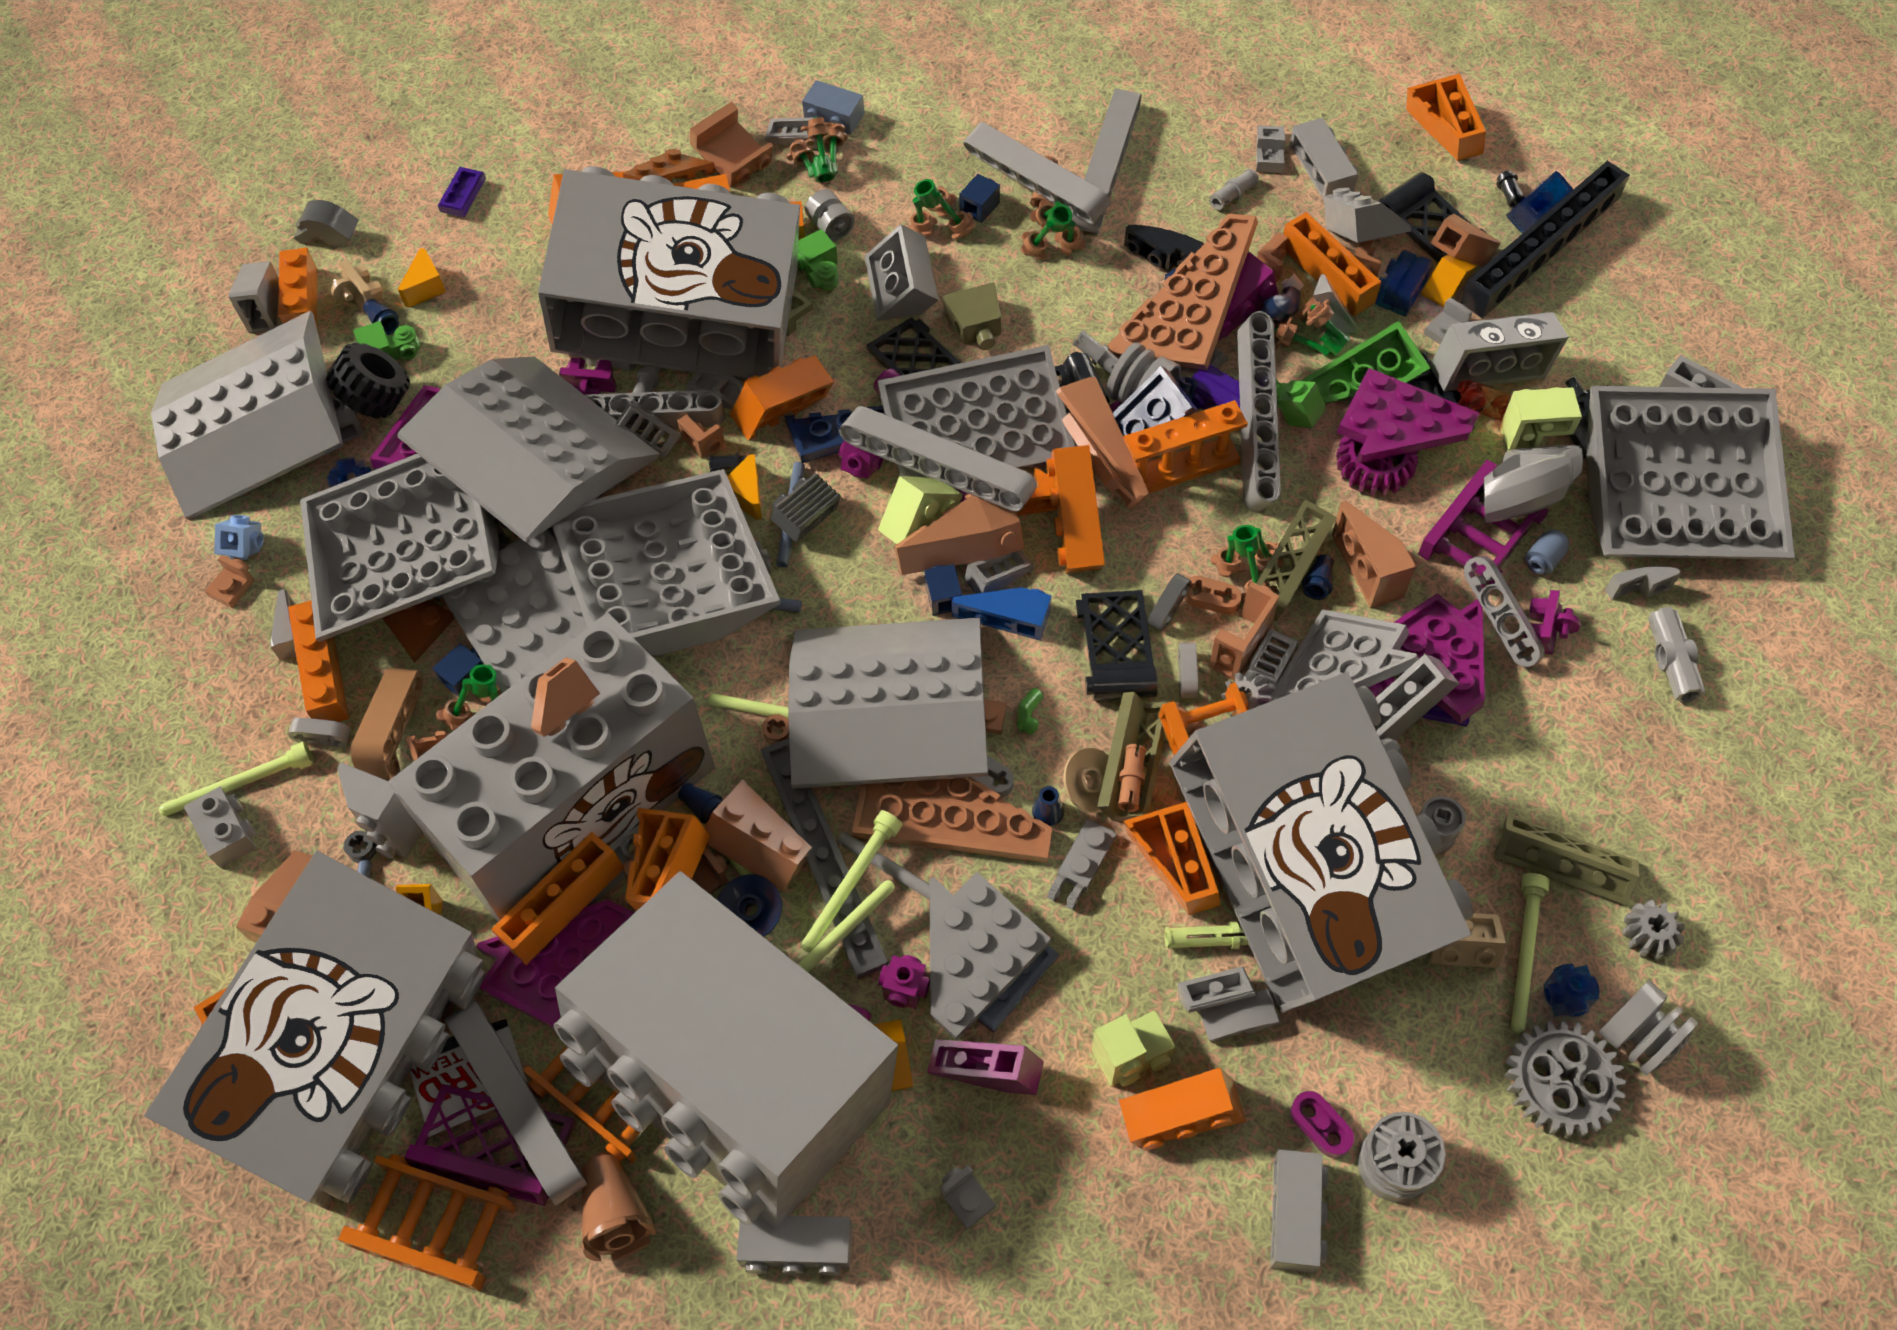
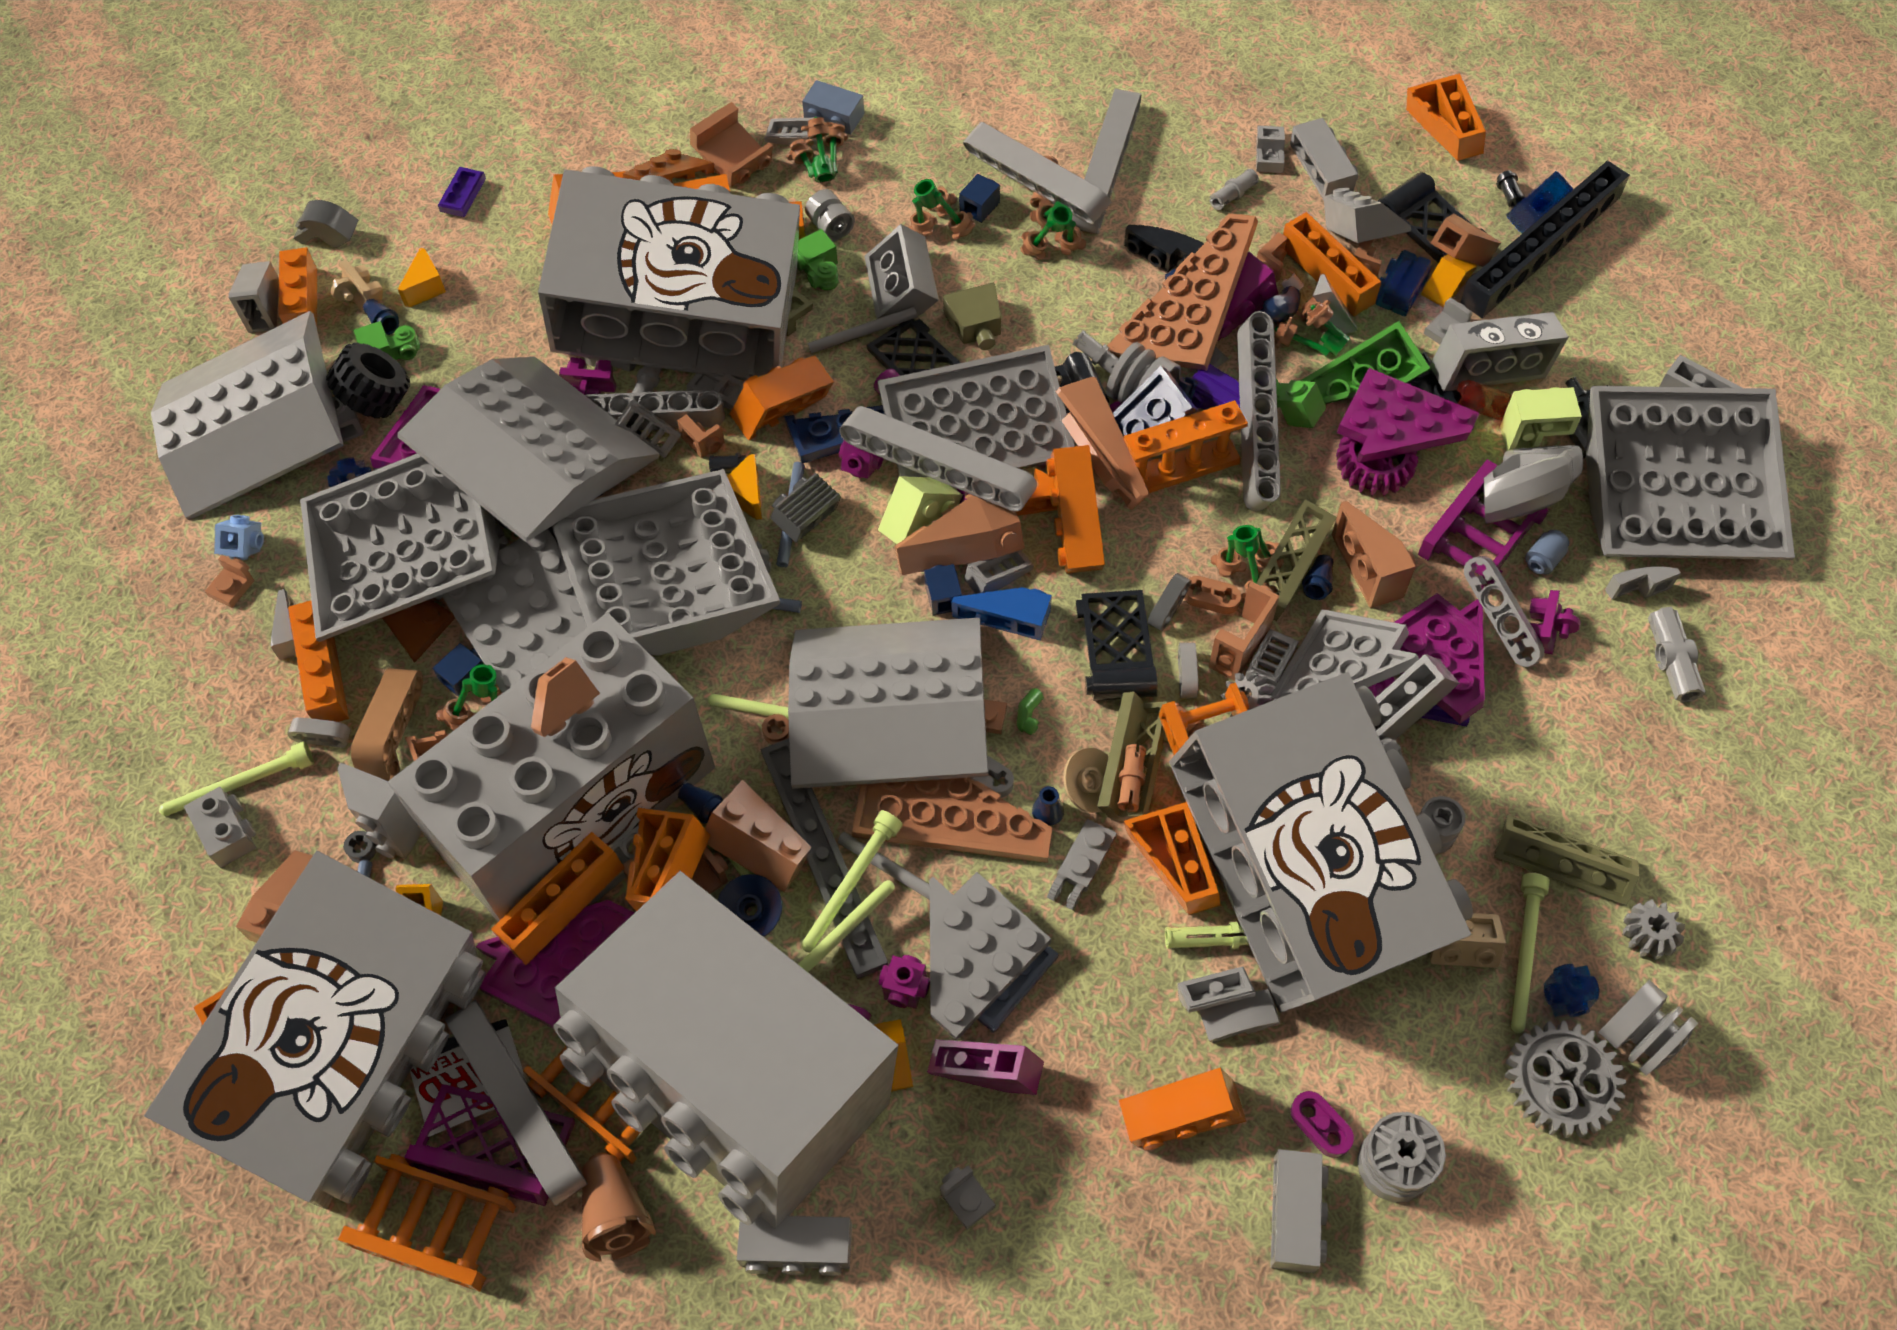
(862, 330): none -> light grey bar
(1132, 1047): yellowish green brick -> none

